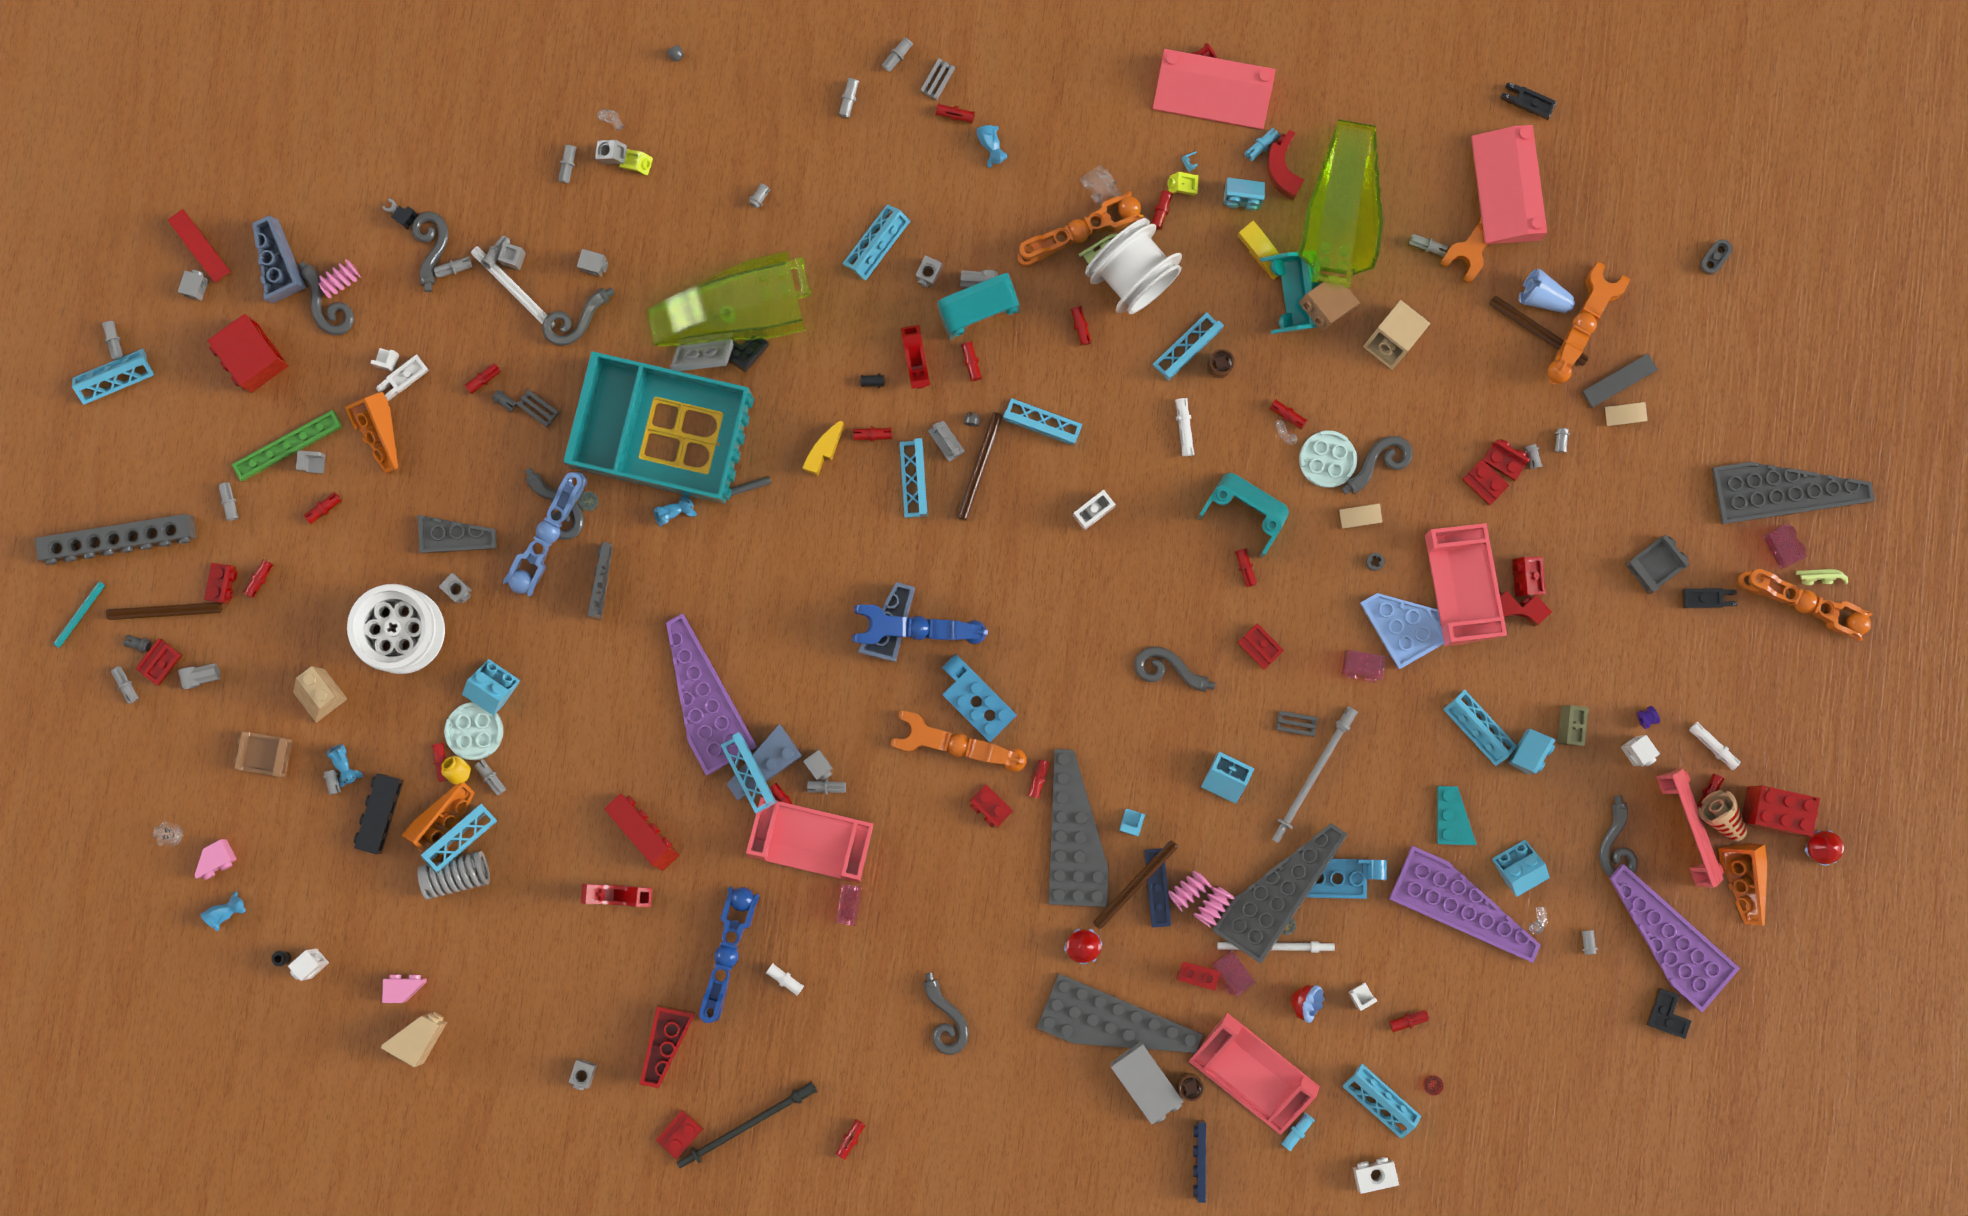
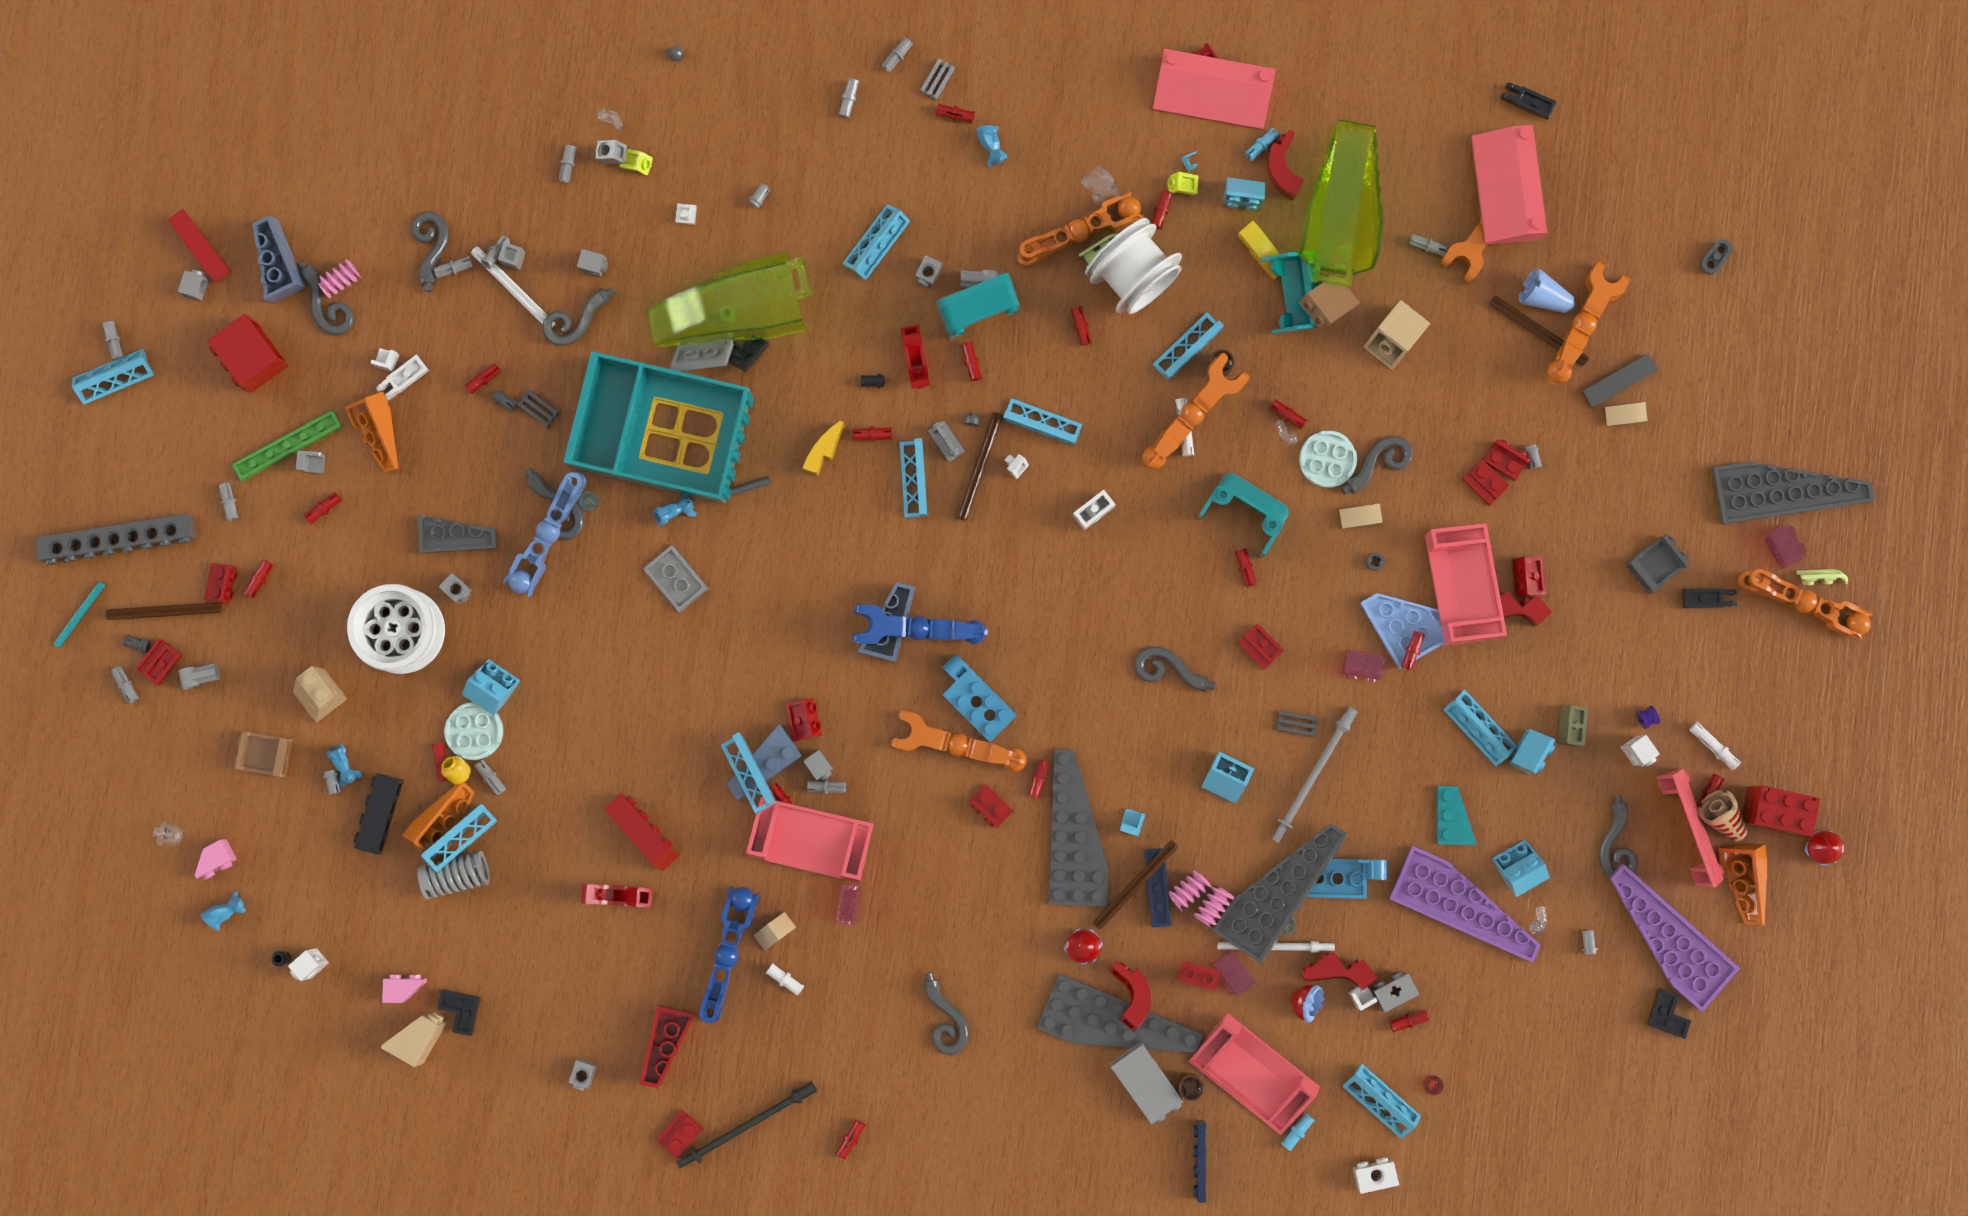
(400, 215): black piece -> none
(464, 1006): none -> black plate
(600, 584): dark grey wing -> none
(675, 578): none -> light grey tile
(686, 214): none -> white tile
(706, 705): medium lavender wing -> none
(774, 931): none -> tan slope
(803, 719): none -> red bracket
(1016, 465): none -> white tile
(1139, 995): none -> red arch
(1193, 412): none -> orange piece
(1331, 968): none -> red arch
(1405, 991): none -> light grey brick
(1412, 650): none -> red pin
(1561, 440): light grey pin -> none

